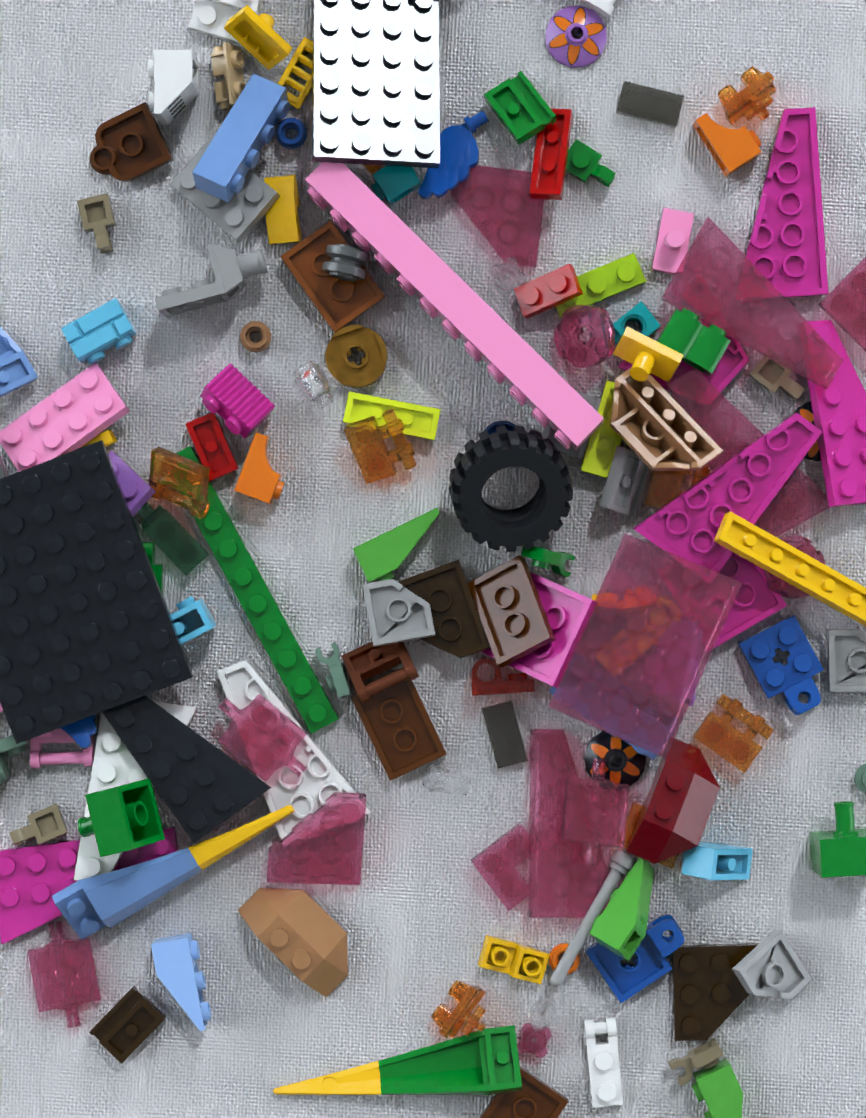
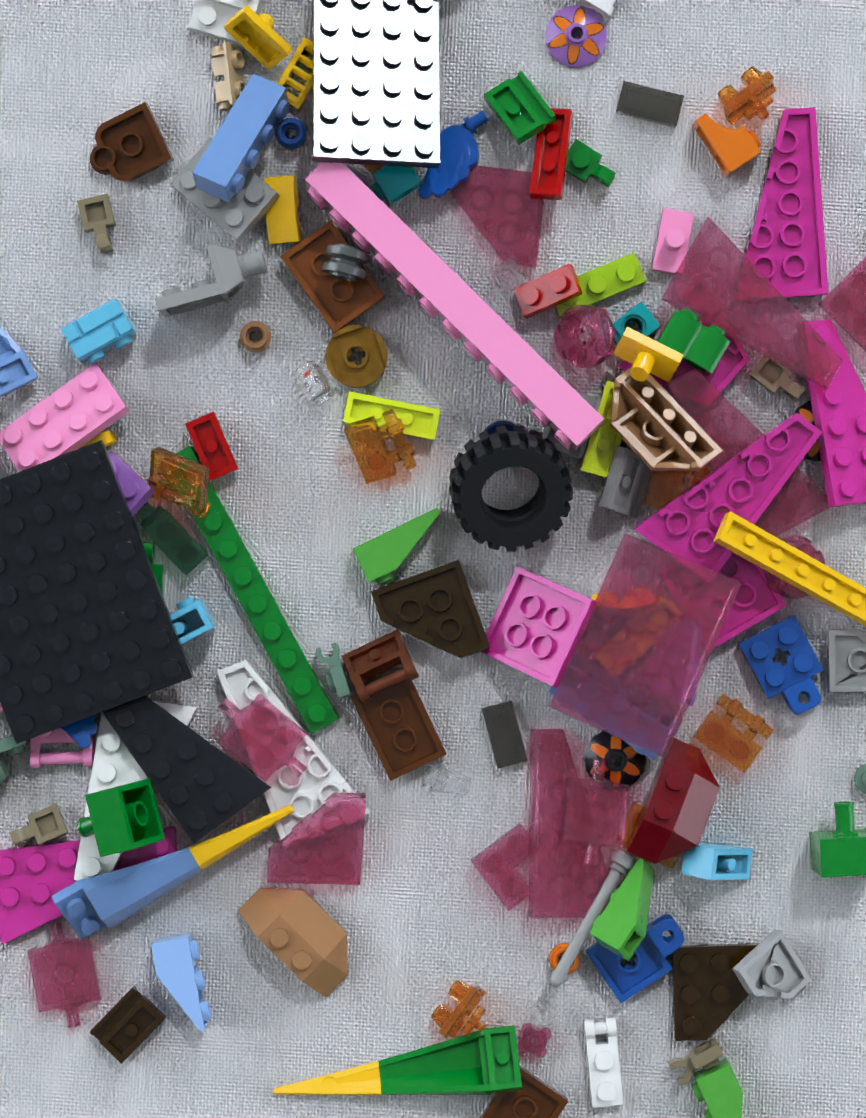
(174, 81): white slope -> none
(236, 401): dark pink brick -> none
(257, 474): orange arch -> none
(396, 613): light grey plate -> none
(511, 611): plate -> none
(513, 959): yellow slope -> none
(514, 684): clear red plate -> none
(546, 559): green plate -> none

